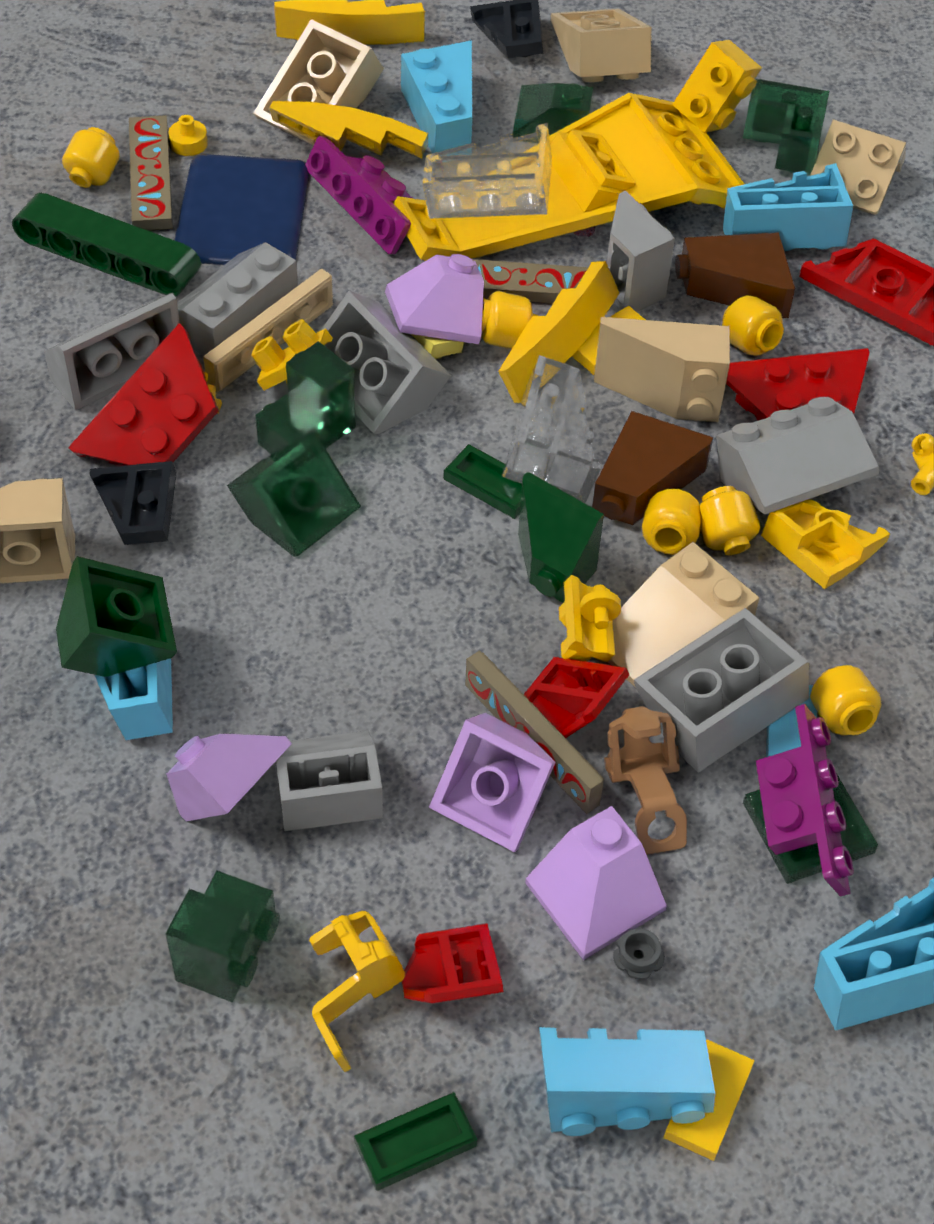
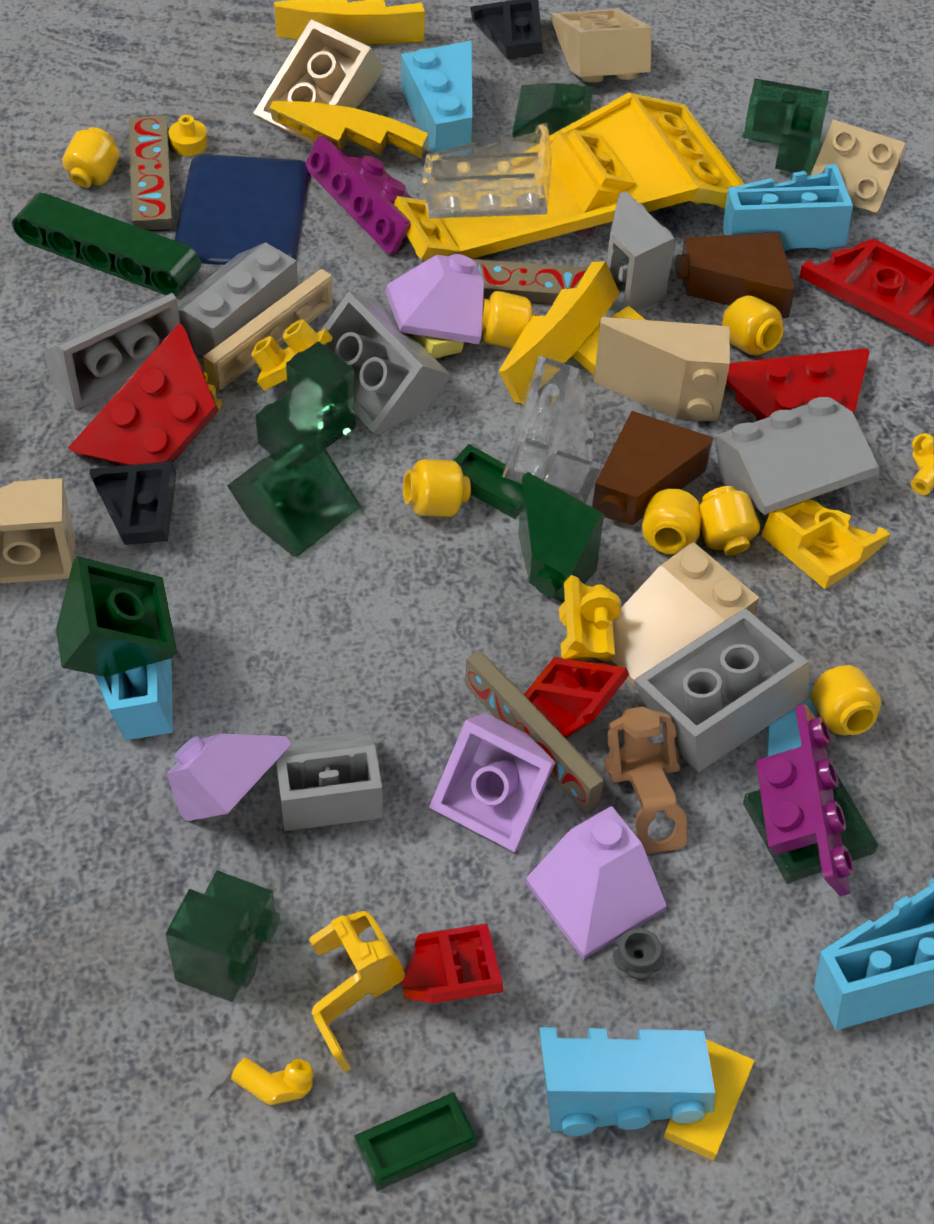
(274, 1087): none -> yellow arm
(436, 488): none -> yellow head
(717, 86): yellow brick -> none

